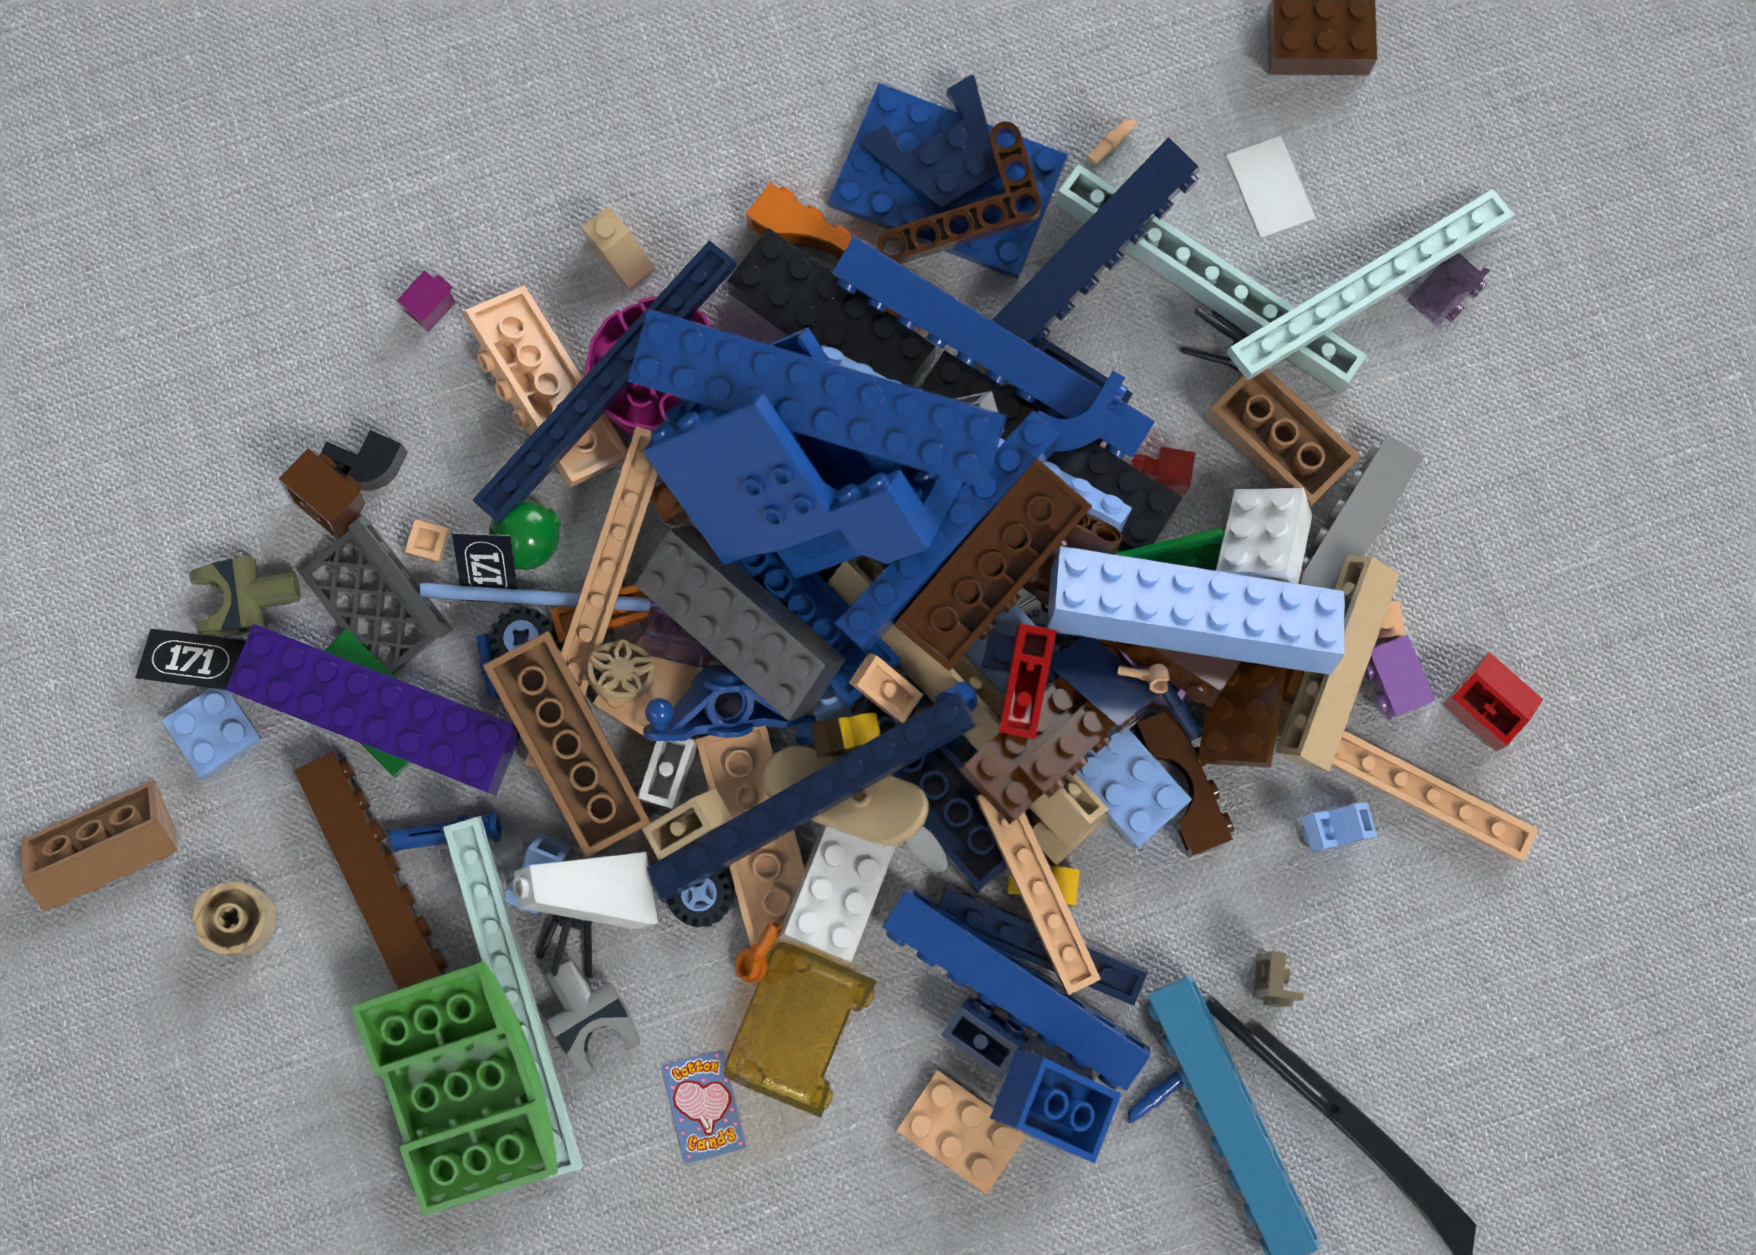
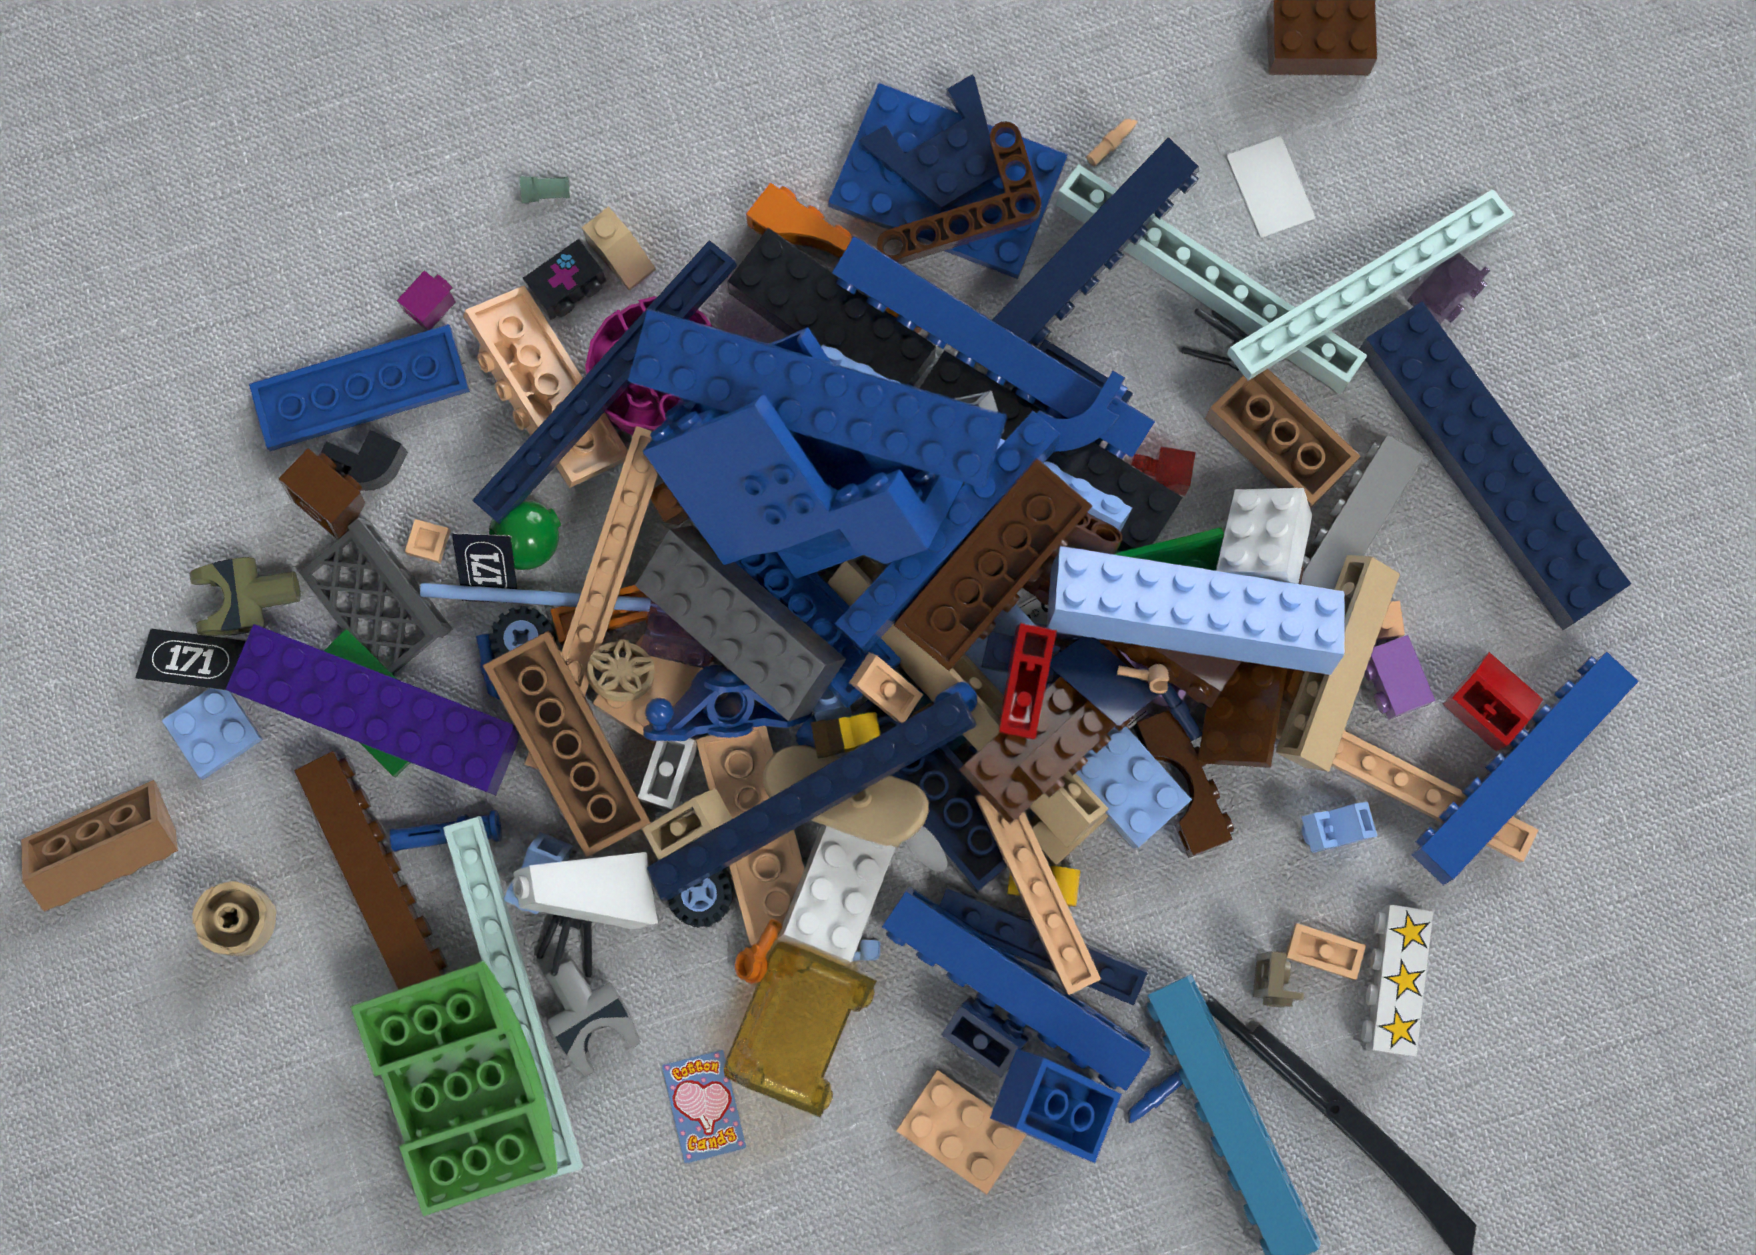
(359, 387): none -> blue plate
(534, 189): none -> sand green pin
(565, 280): none -> black brick
(868, 951): none -> light blue hand
(1325, 951): none -> light nougat plate
(1398, 980): none -> white brick
(1493, 466): none -> dark blue brick
(1524, 768): none -> blue brick

